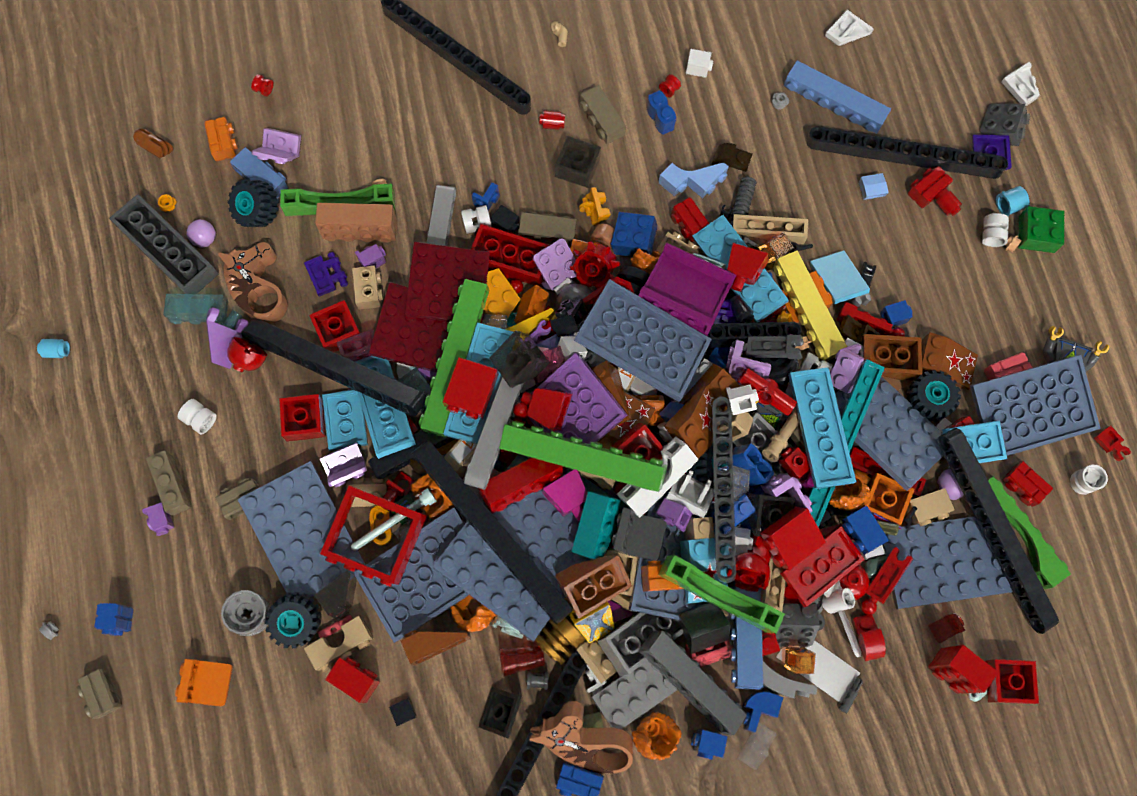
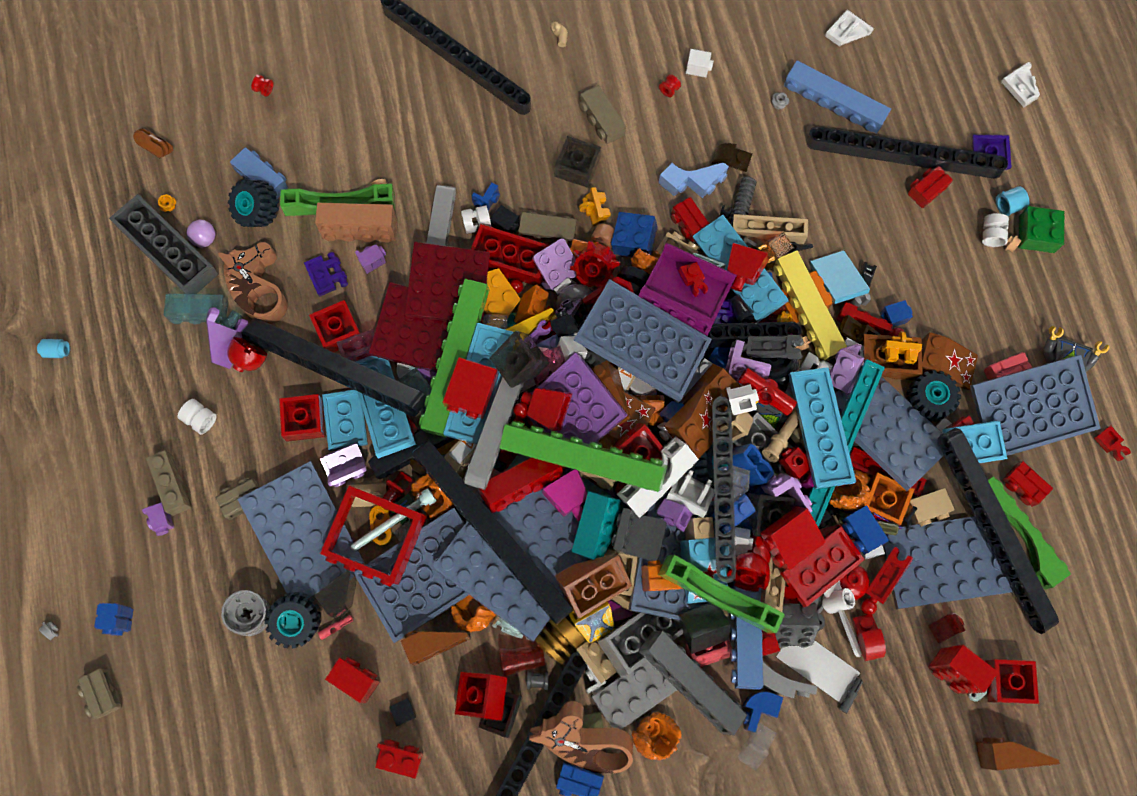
(204, 682): orange bracket -> none
(220, 138): orange brick -> none
(278, 146): lavender bracket -> none
(356, 636): tan arch -> none
(367, 287): tan brick -> none
(399, 759): none -> red bracket
(481, 695): none -> red brick
(552, 120): red brick -> none
(661, 112): blue brick -> none
(693, 276): none -> red plate
(708, 744): blue brick -> none
(799, 660): clear orange brick -> none
(873, 186): light blue piece -> none
(873, 565): sand green arm -> none
(901, 345): none -> light orange hips
(948, 202): red brick -> none
(948, 481): lavender hair -> none
(1003, 755): none -> dark orange slope
(1006, 120): dark grey bracket -> none
(1088, 479): white wheel -> none

